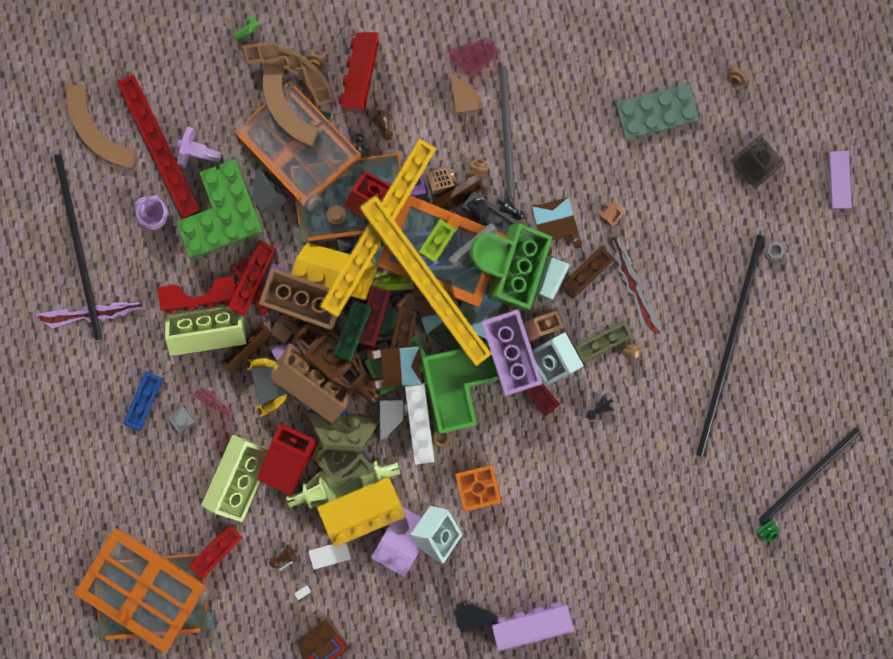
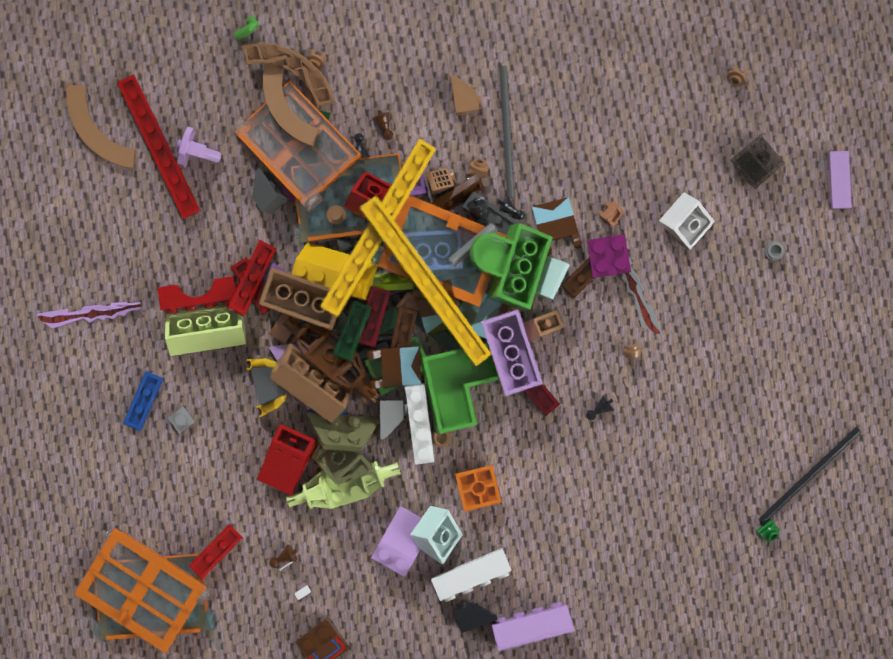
(78, 247): black piece -> none
(151, 212): lavender hair -> none
(209, 399): clear pink wing -> none
(231, 216): bright green piece -> none
(235, 479): yellowish green slope -> none
(241, 352): reddish brown plate -> none
(329, 555): white tile -> none
(360, 72): red slope -> none
(361, 512): yellow slope -> none
(437, 240): lime plate -> none
(471, 574): none -> white brick
(475, 56): clear pink wing -> none
(556, 359): light aqua slope -> none
(603, 341): olive tile -> none
(608, 256): none -> magenta plate
(657, 111): sand green plate -> none
(687, 220): none -> white slope
(730, 345): black piece -> none

